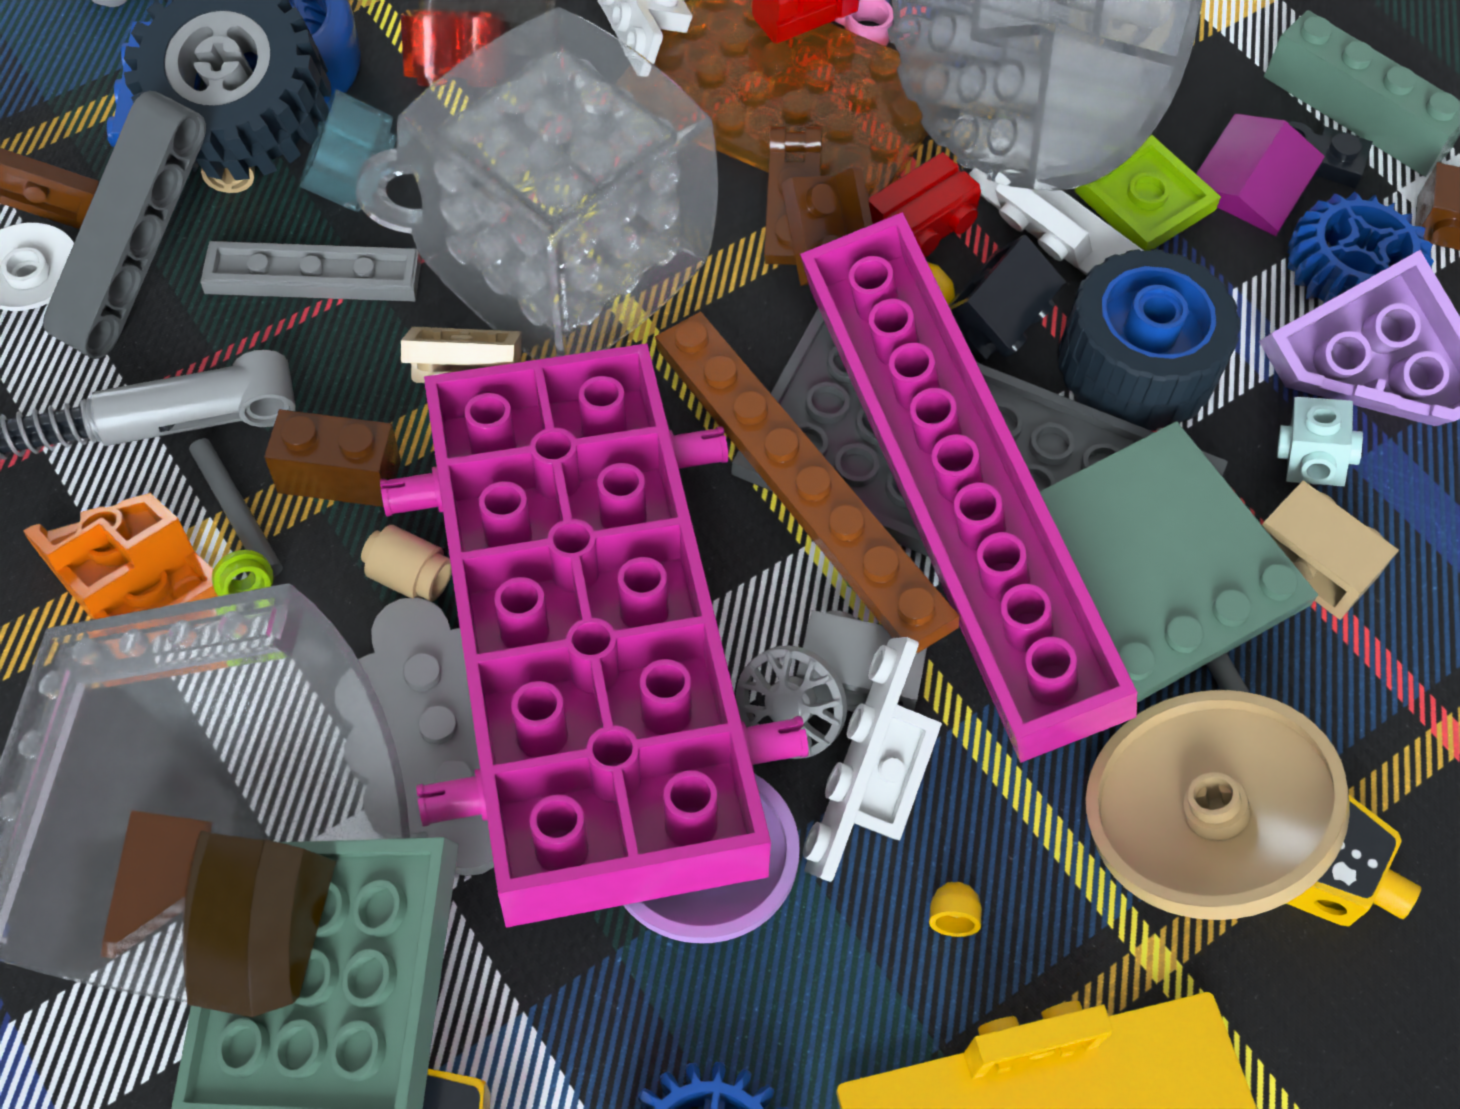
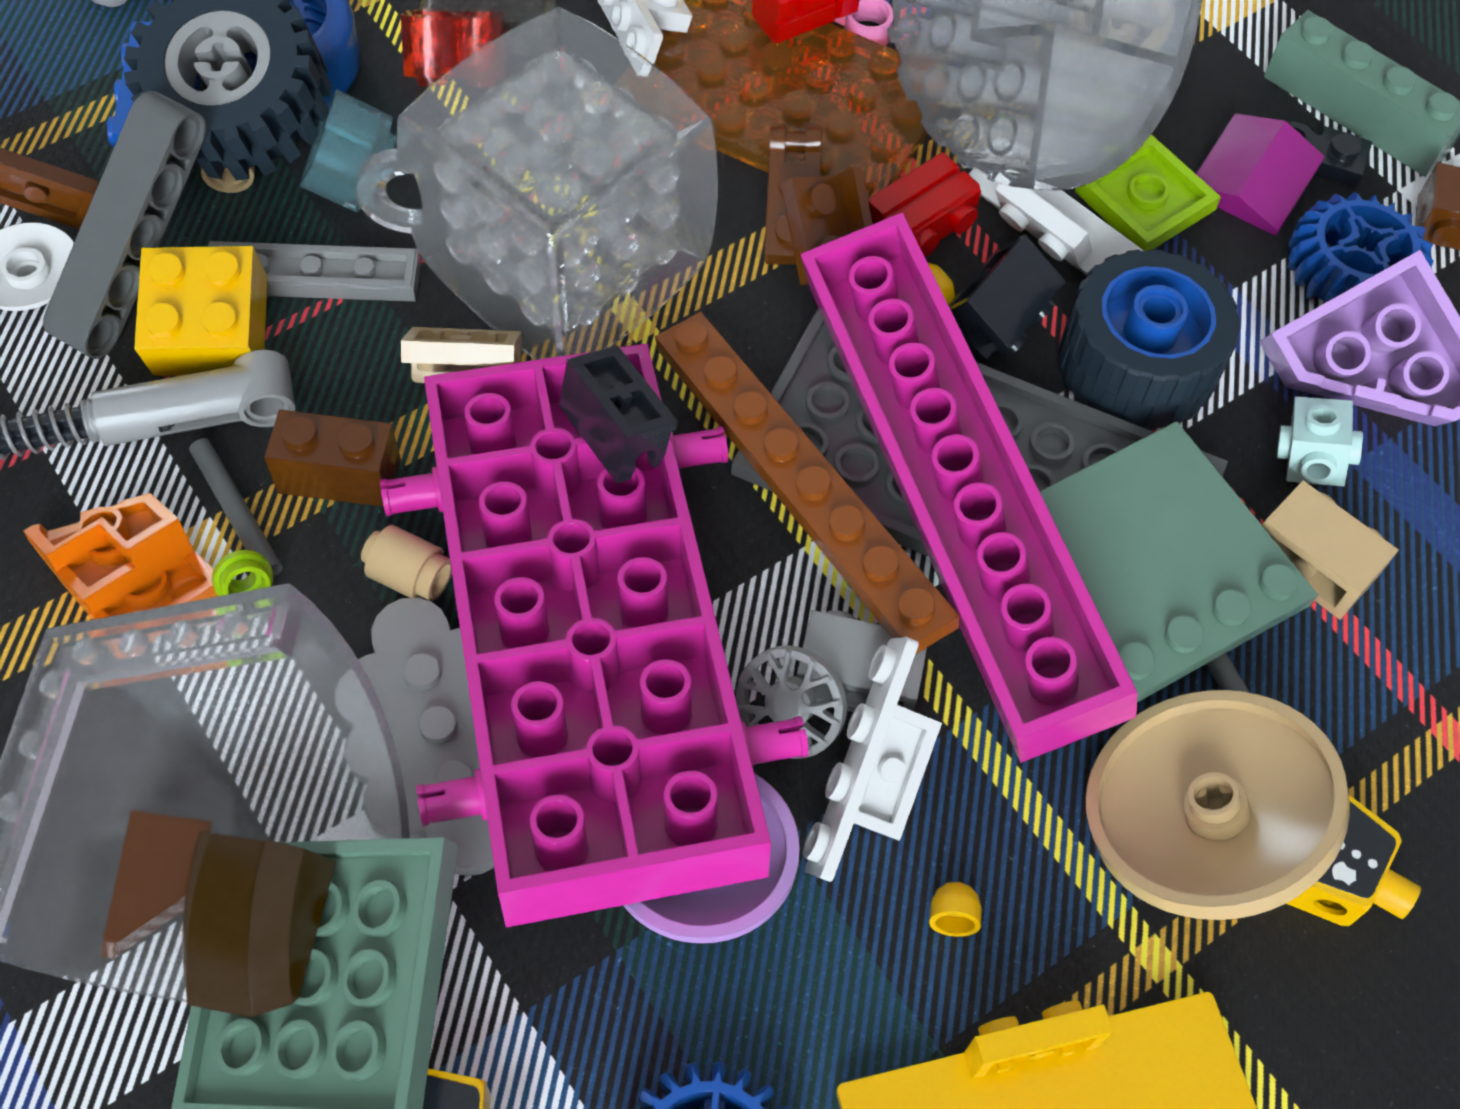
(199, 308): none -> yellow brick
(615, 411): none -> black hinge

